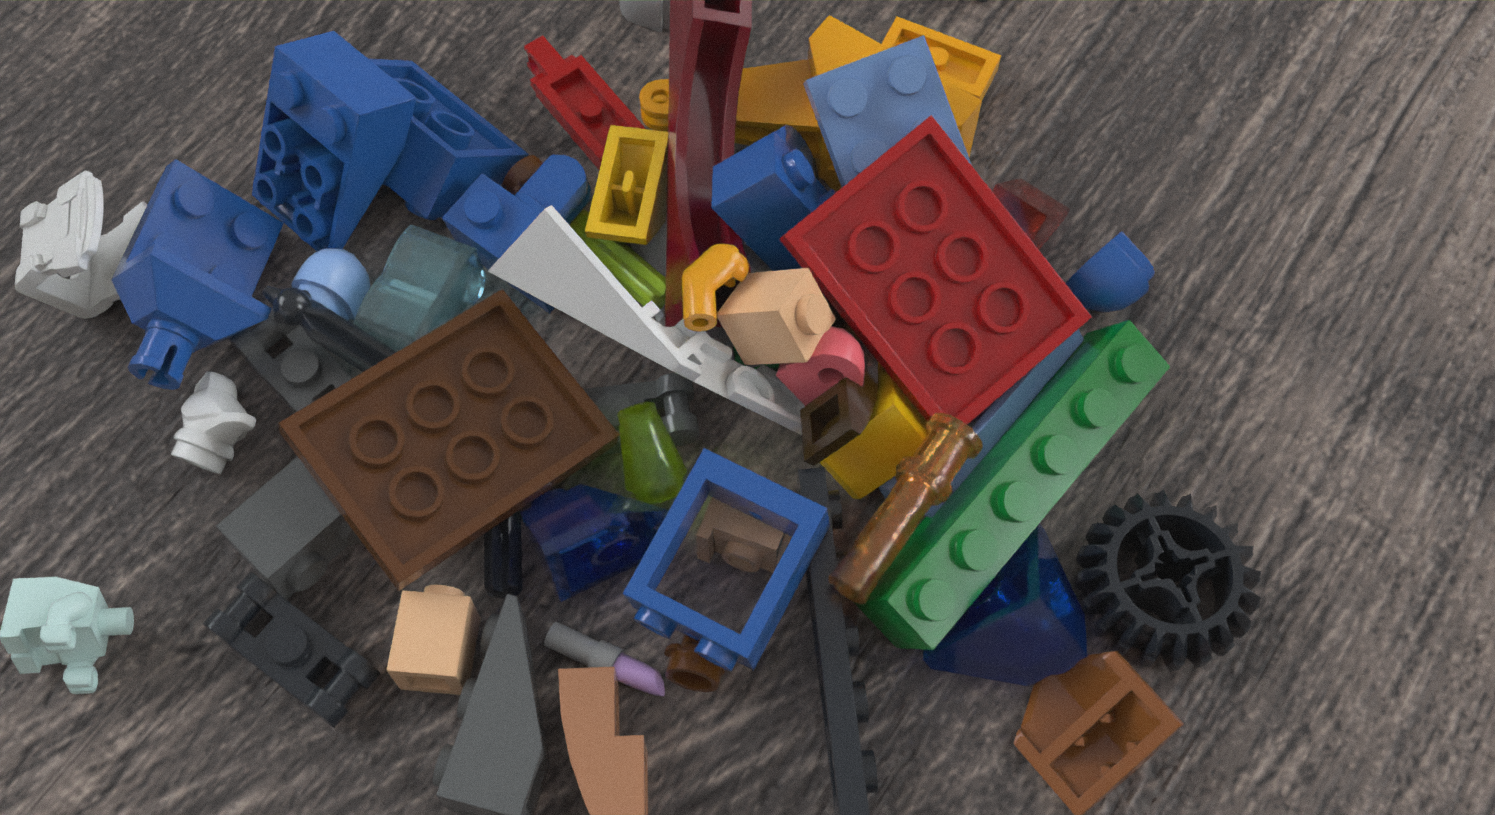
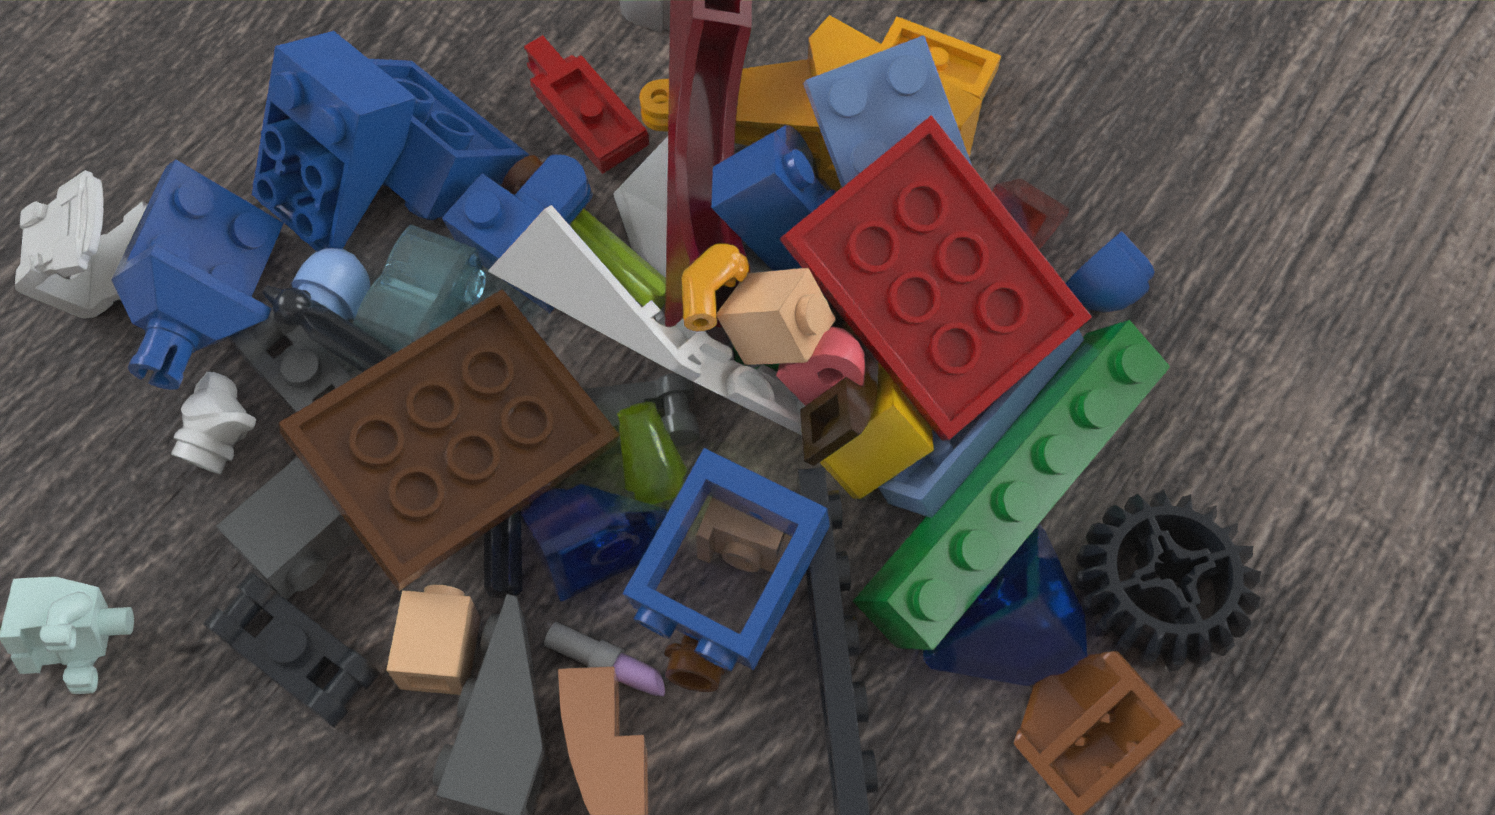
(630, 187): yellow slope -> none
(920, 483): clear orange pin -> none

